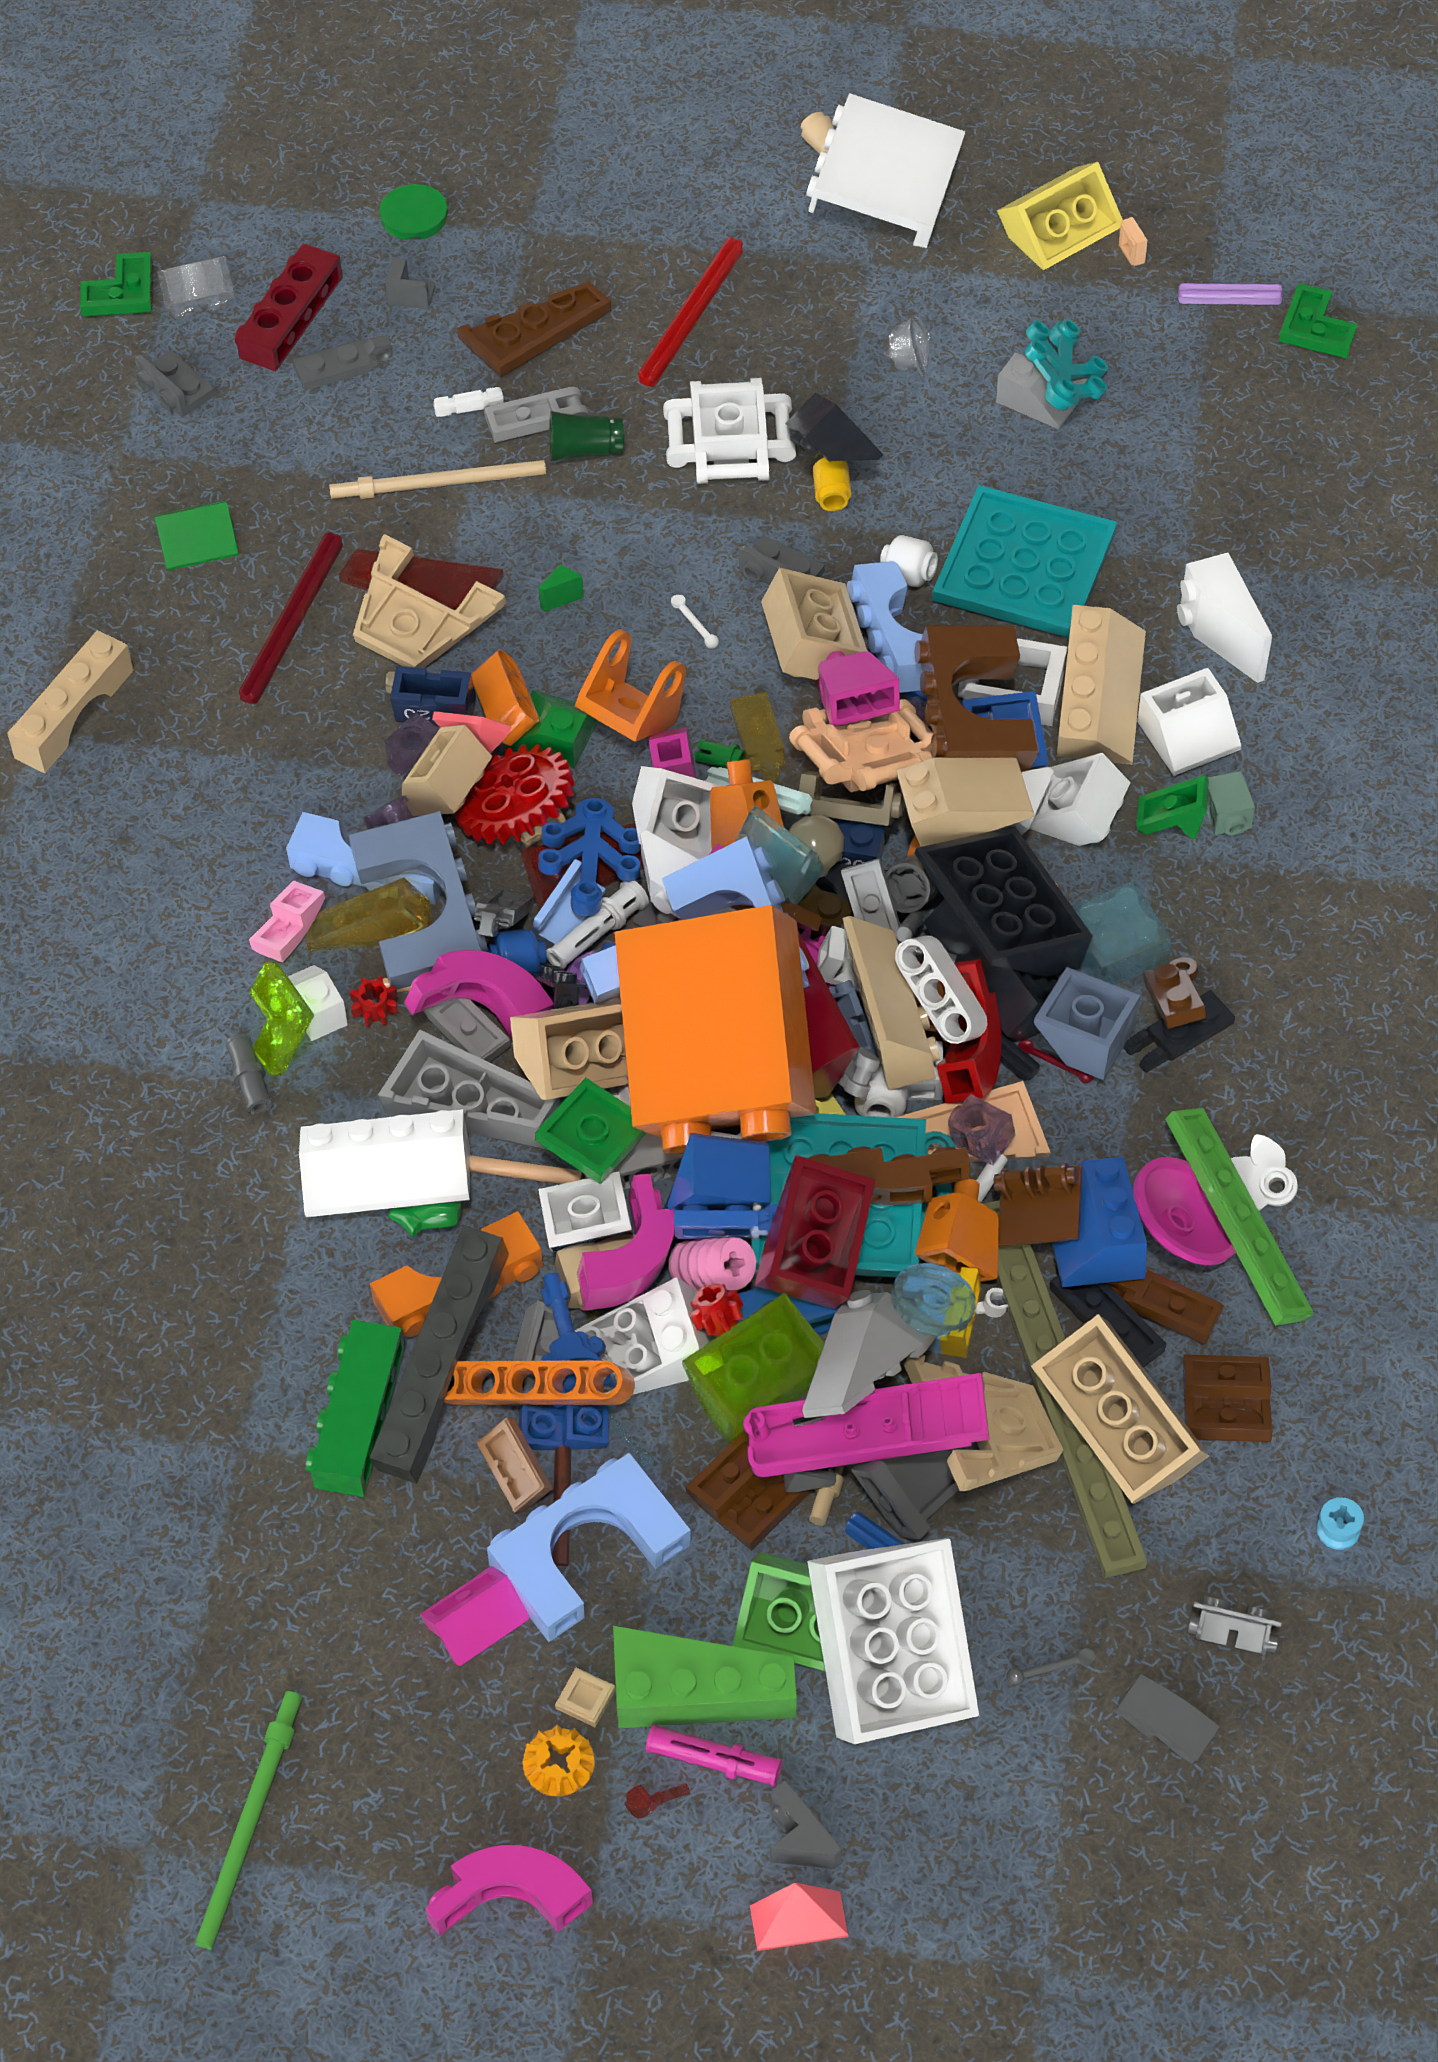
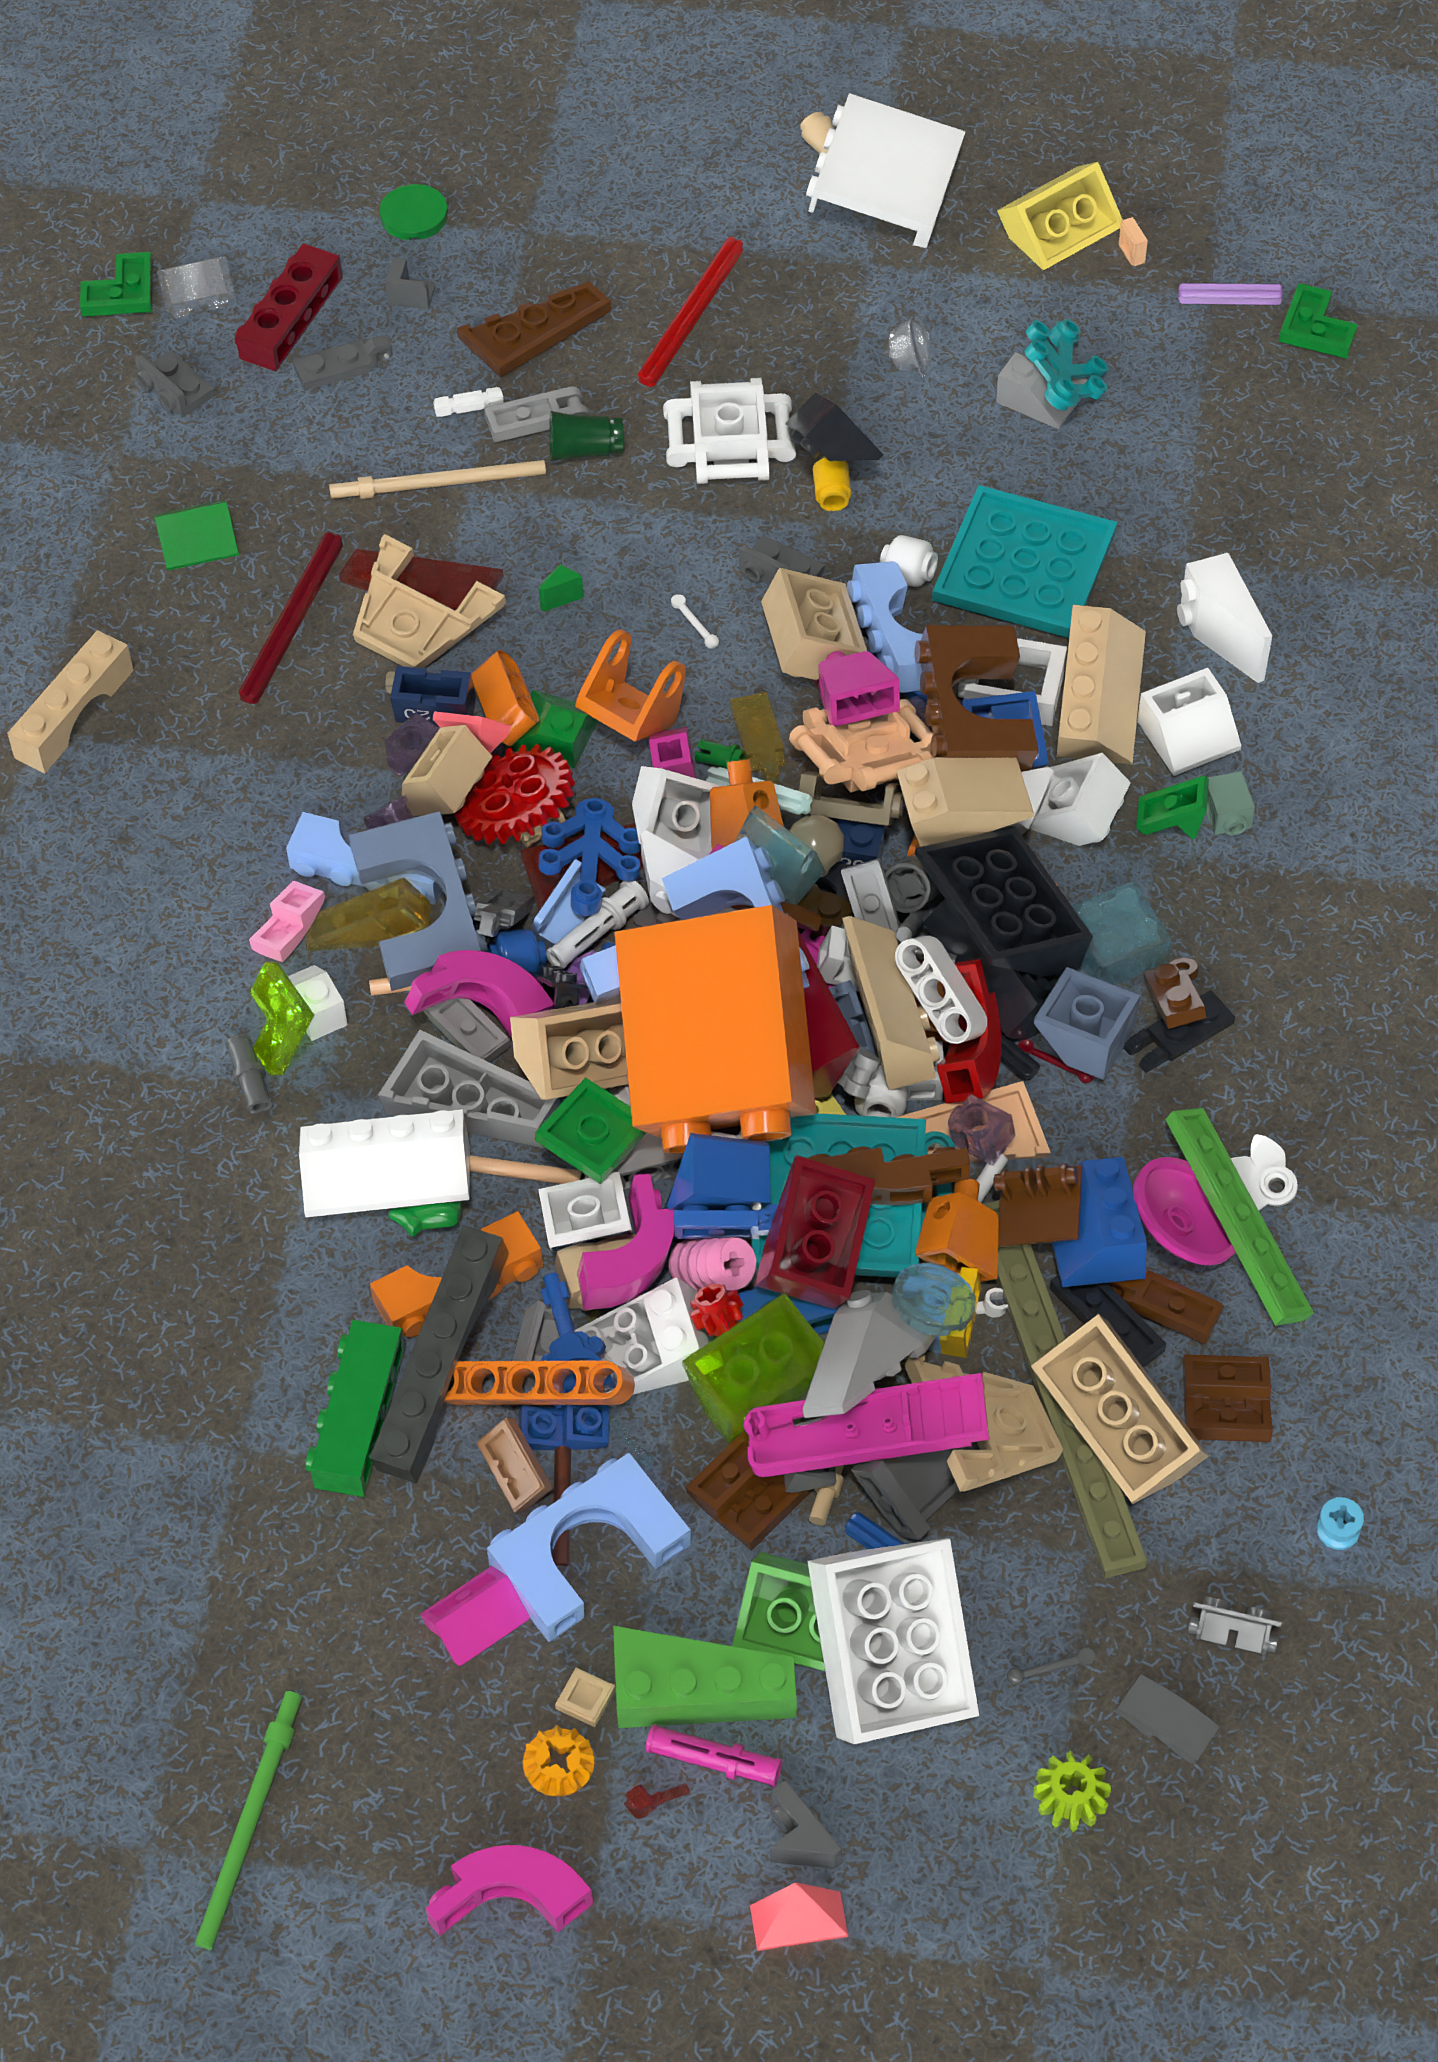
(377, 991): red gear -> none
(1082, 1803): none -> lime gear

